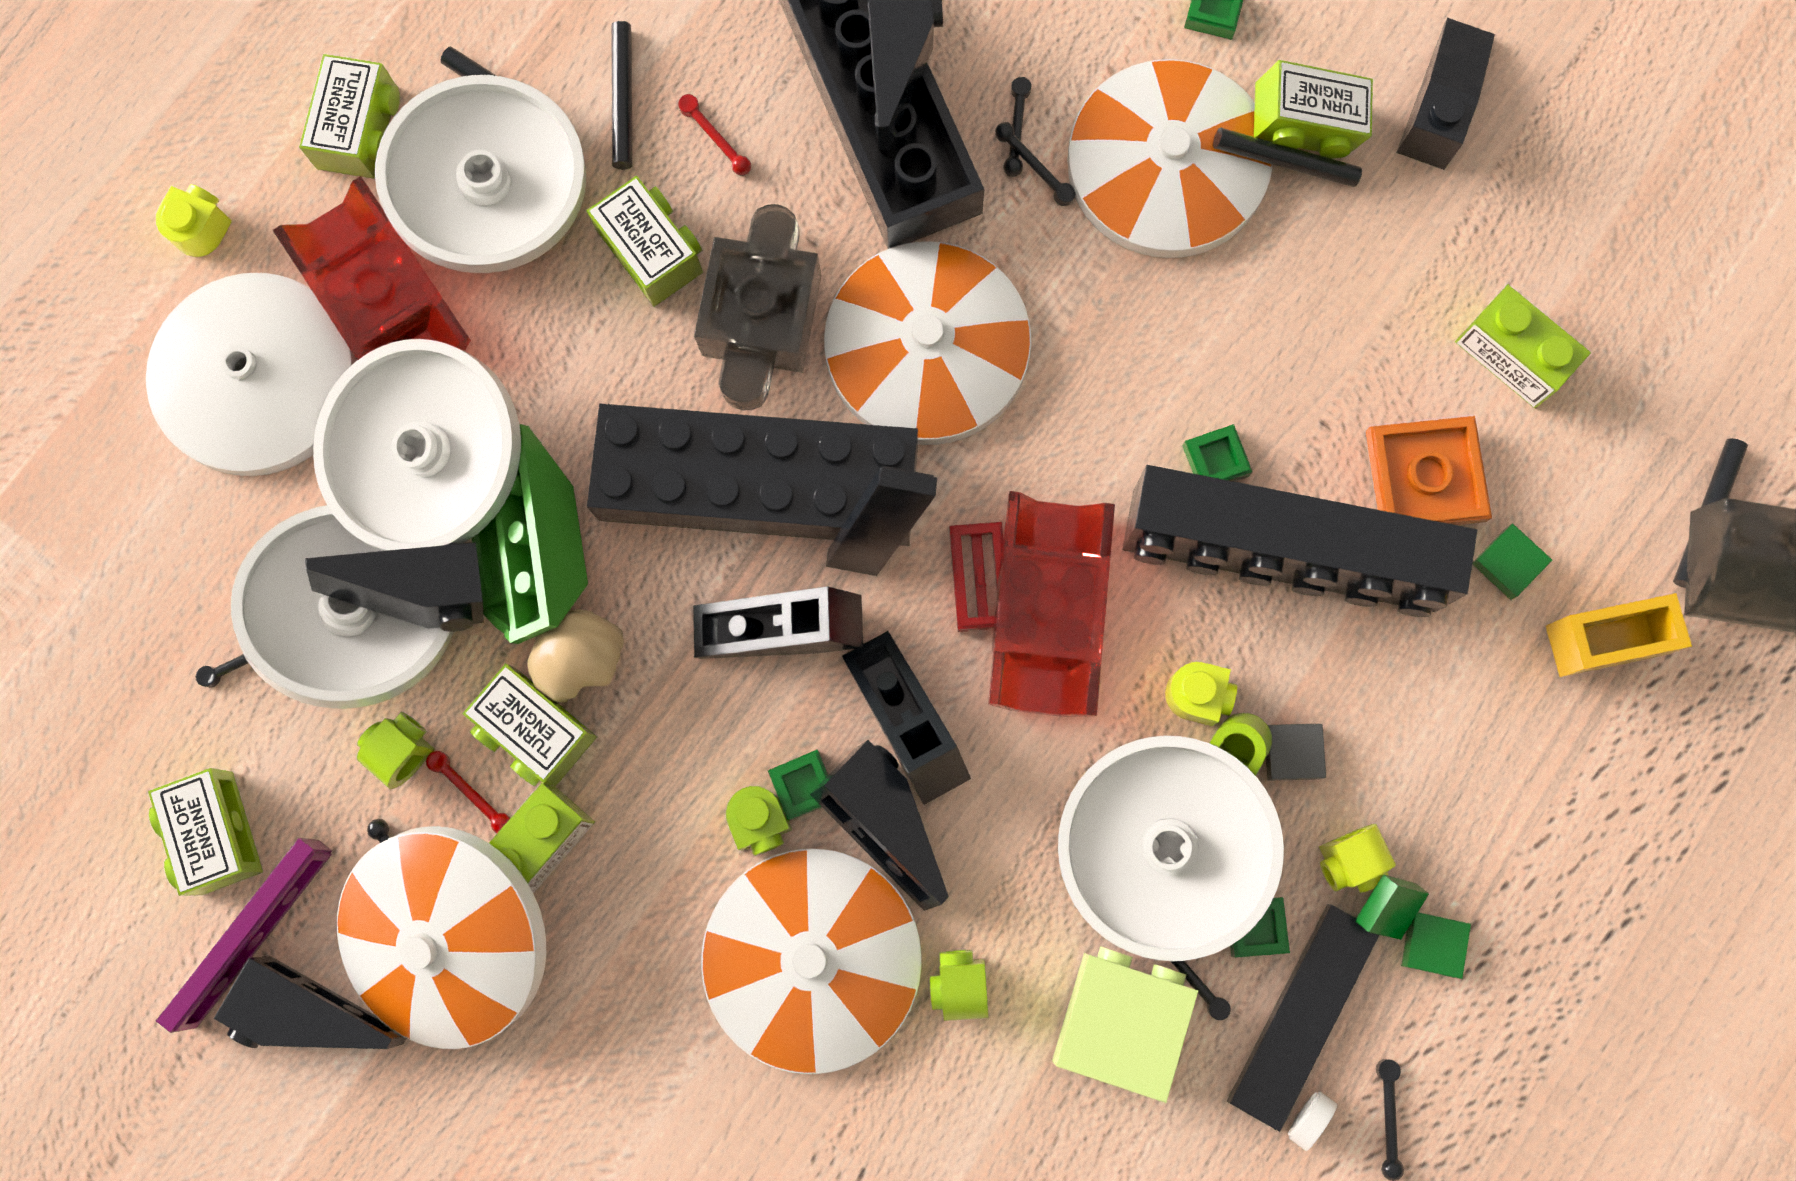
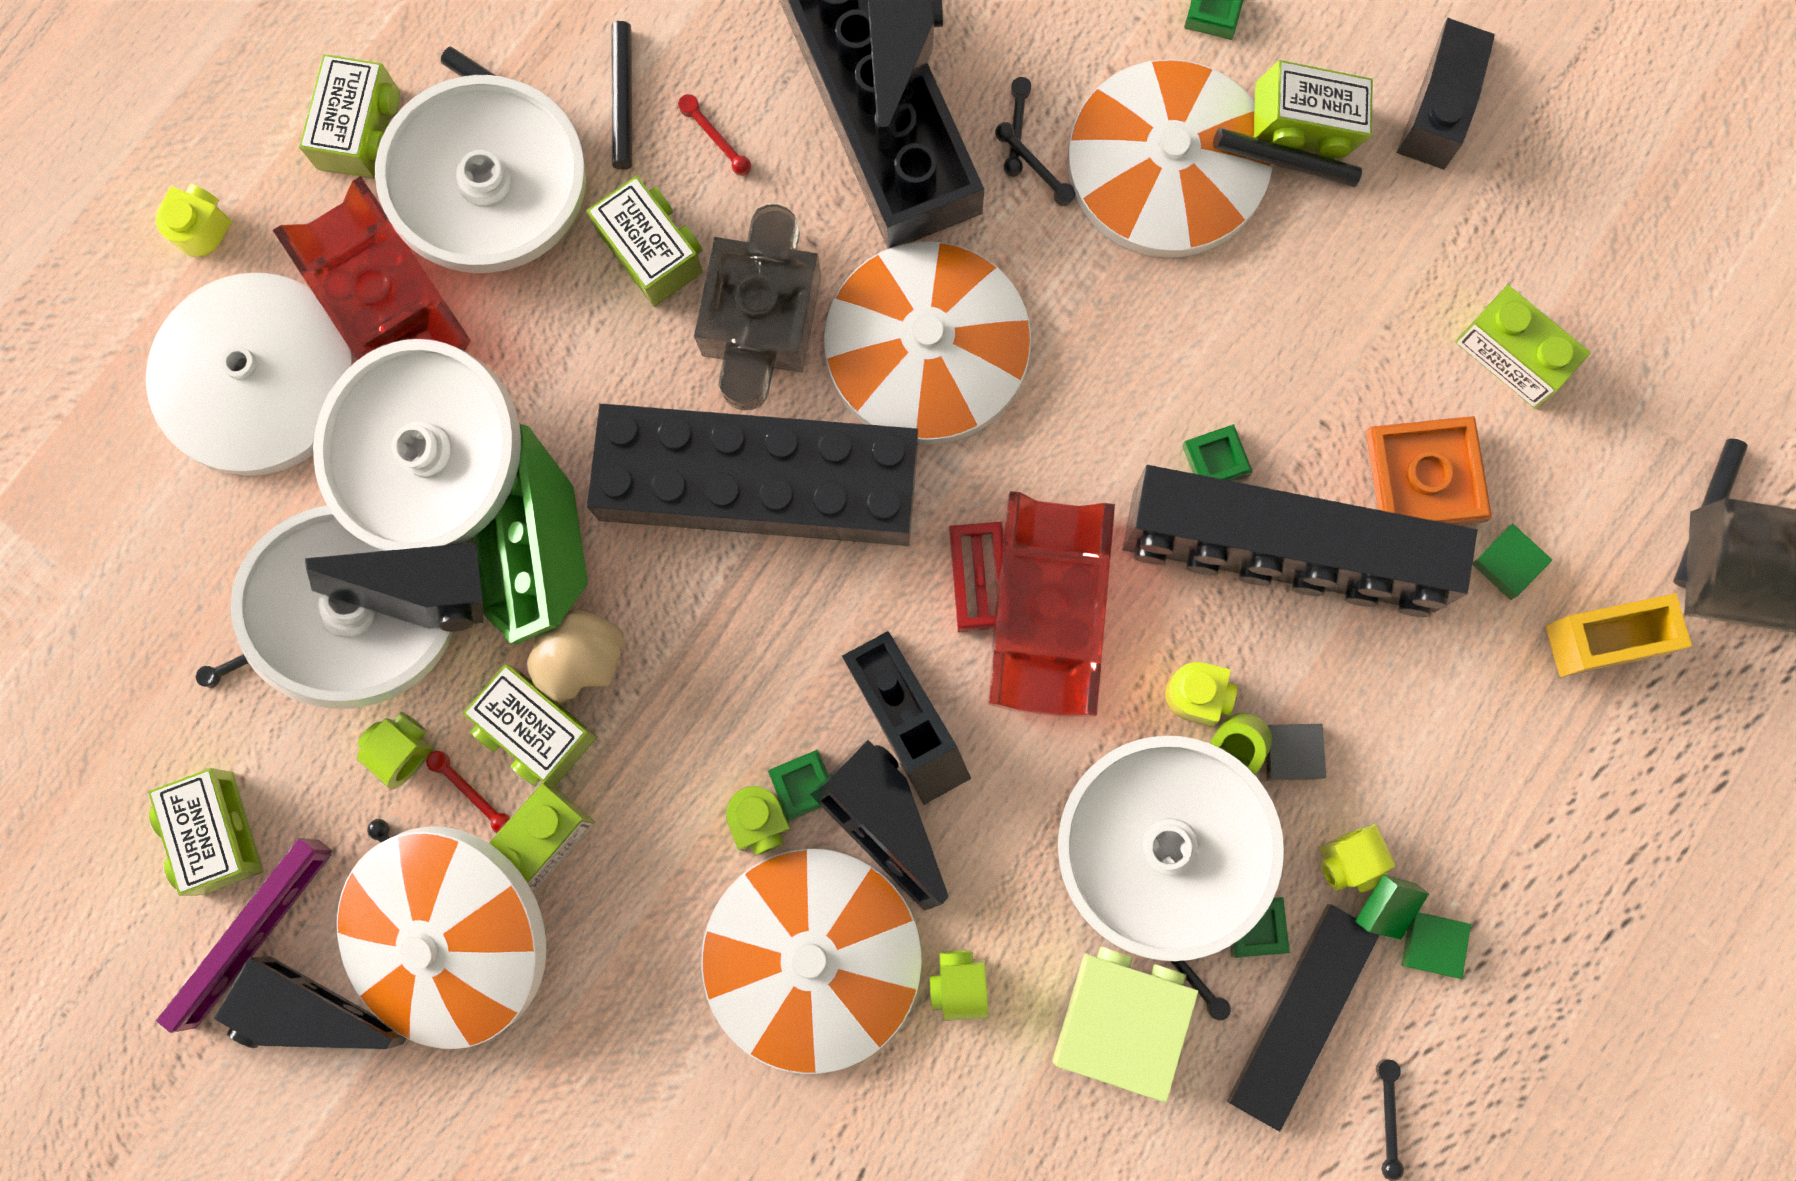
(779, 624): black slope -> none
(881, 520): black tile -> none
(1312, 1120): white tile -> none

